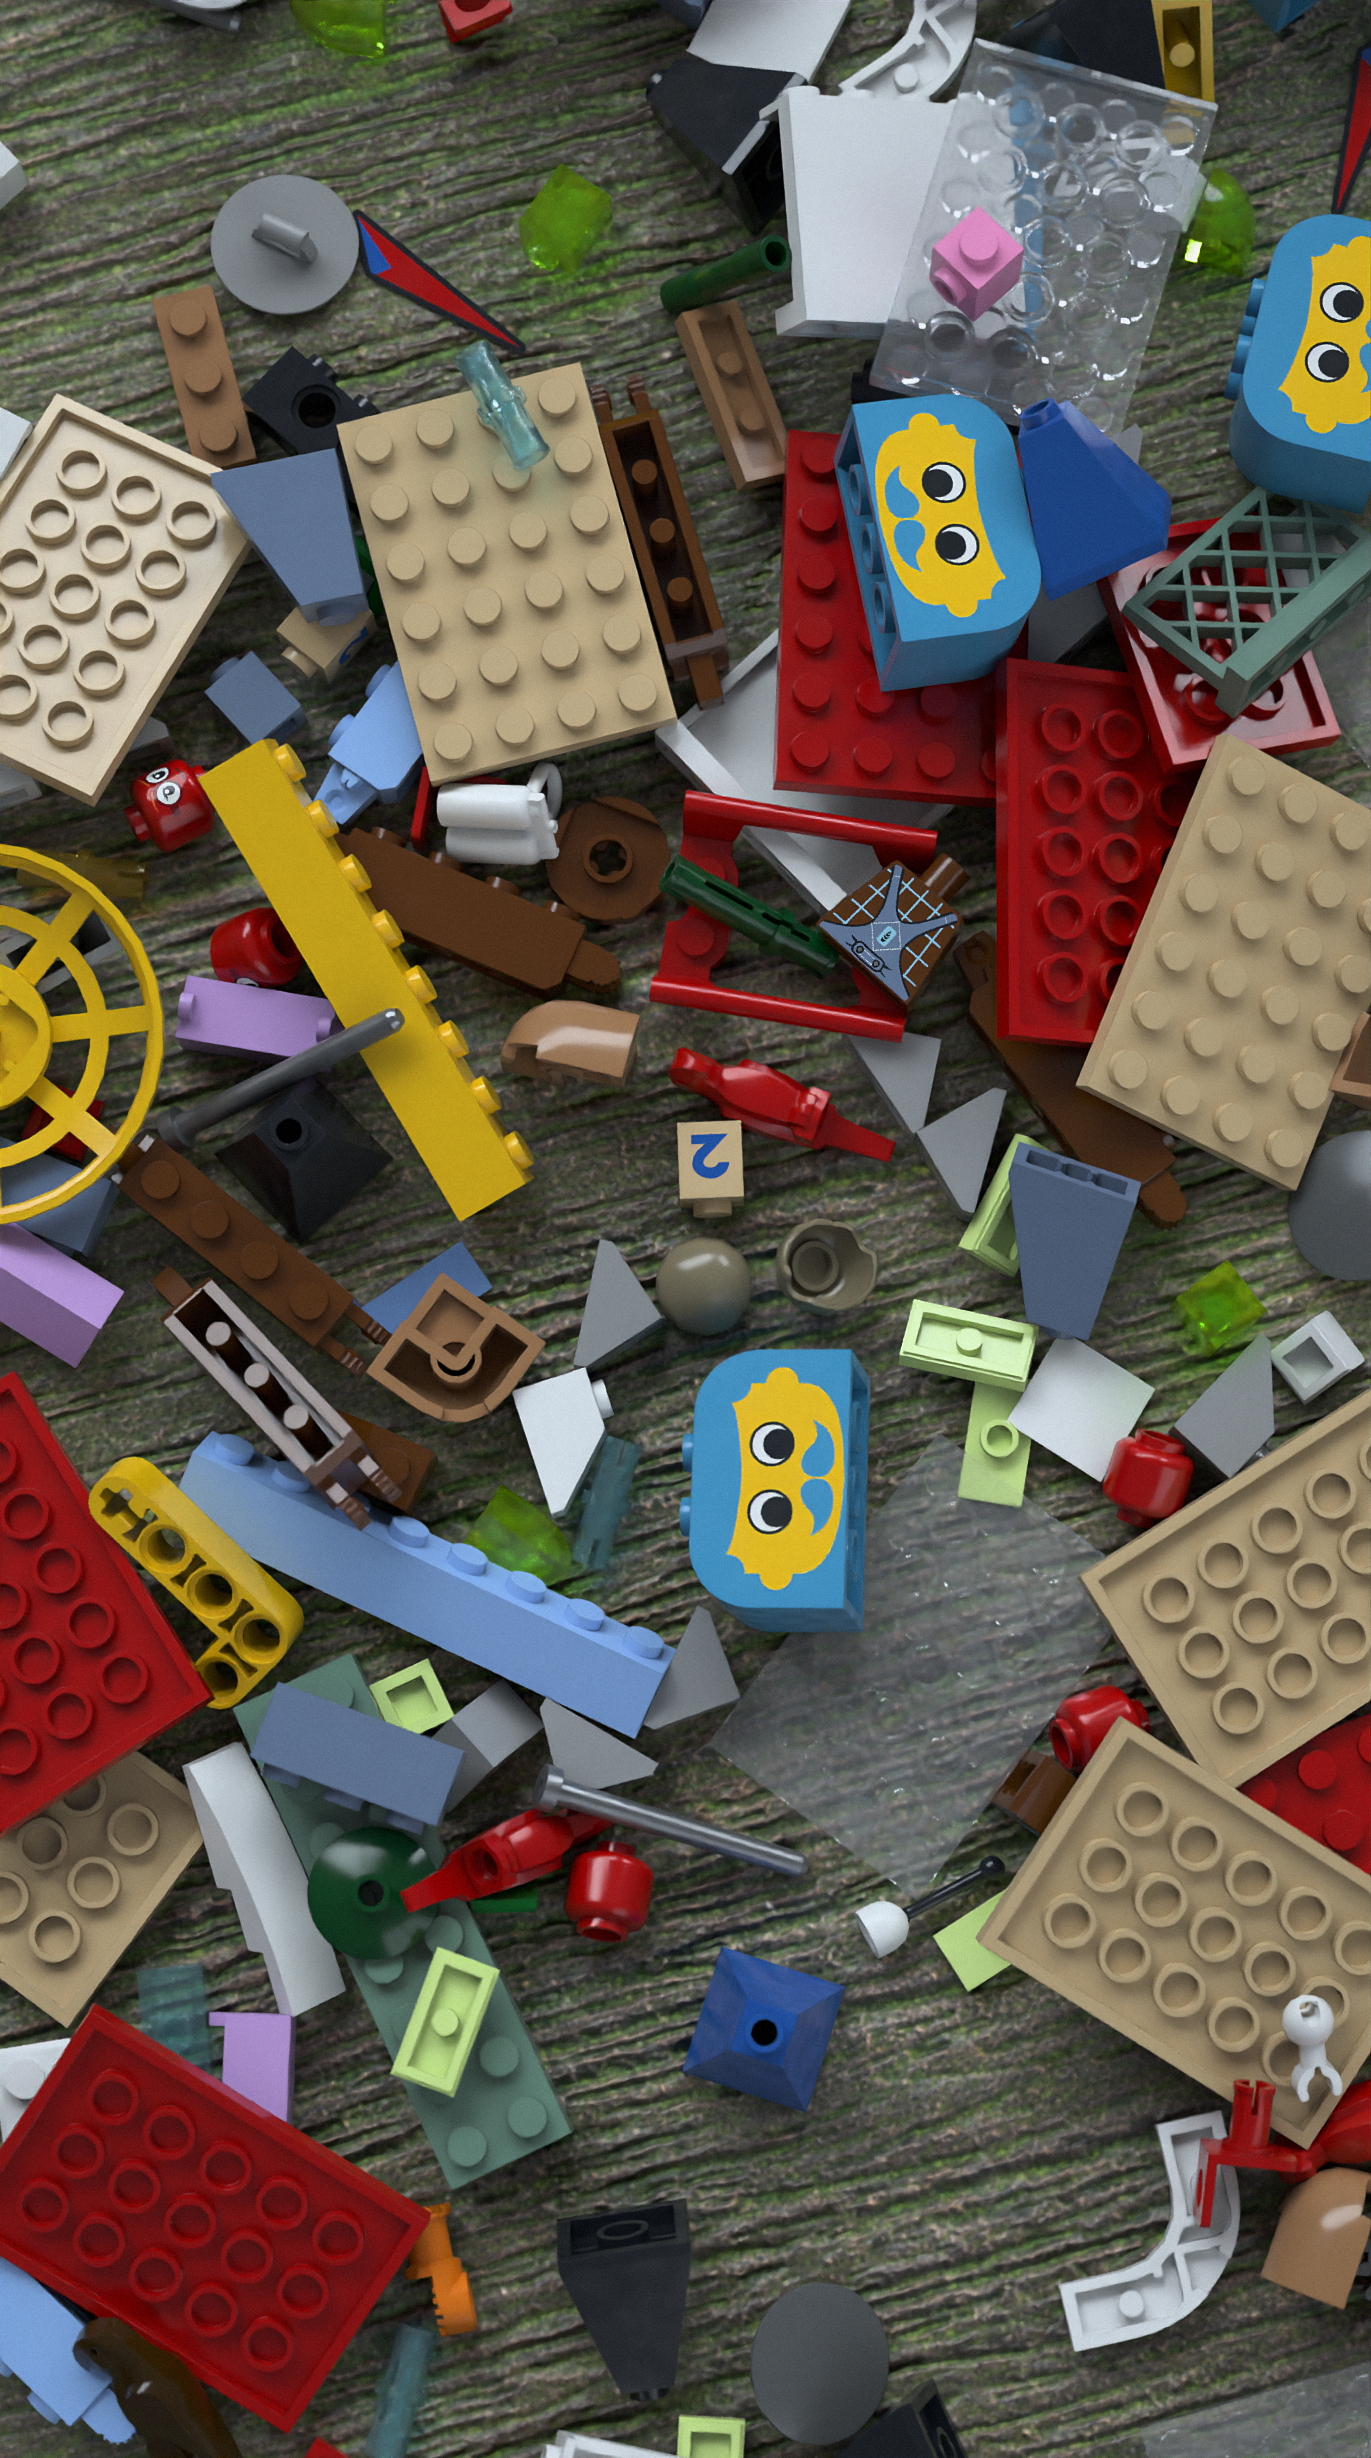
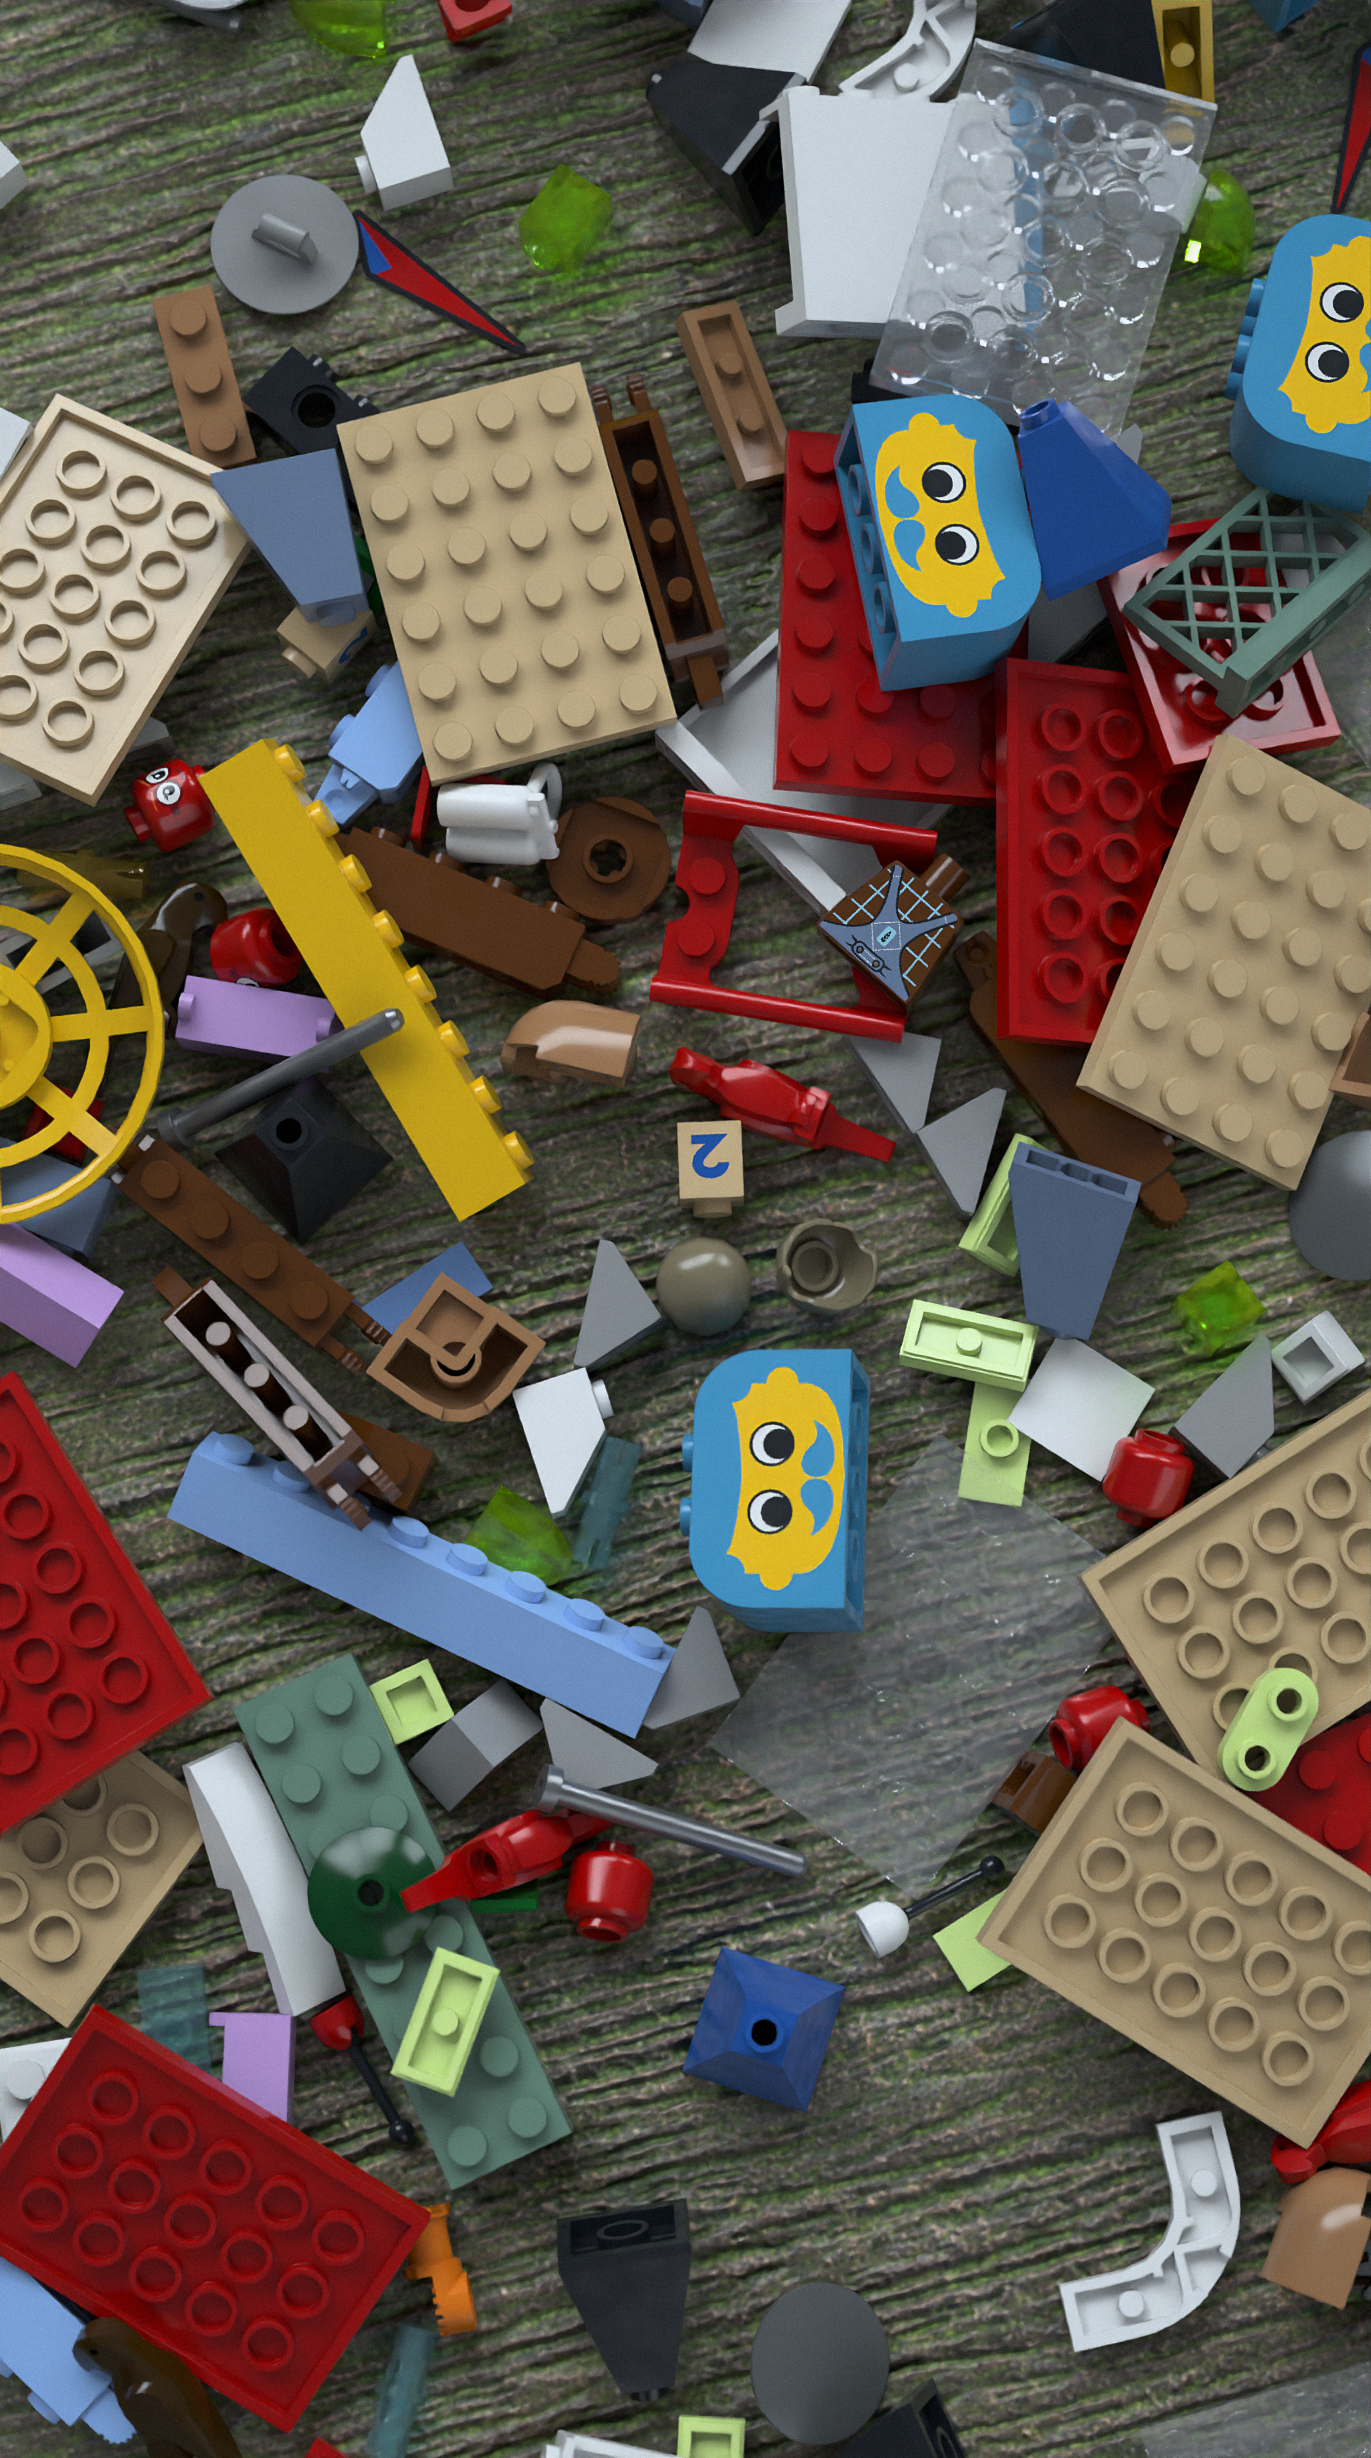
(171, 948): none -> dark brown animal
(187, 1574): yellow beam -> none
(253, 701): sand blue brick -> none
(341, 2028): none -> hinge
(357, 1758): sand blue brick -> none
(402, 143): none -> white slope
(502, 405): clear light blue pin -> none
(744, 267): dark green piece -> none
(771, 928): dark green pin -> none
(975, 264): bright pink brick -> none
(1243, 2148): red bracket -> none
(1264, 1725): none -> yellowish green plate
(1310, 2030): white arm -> none

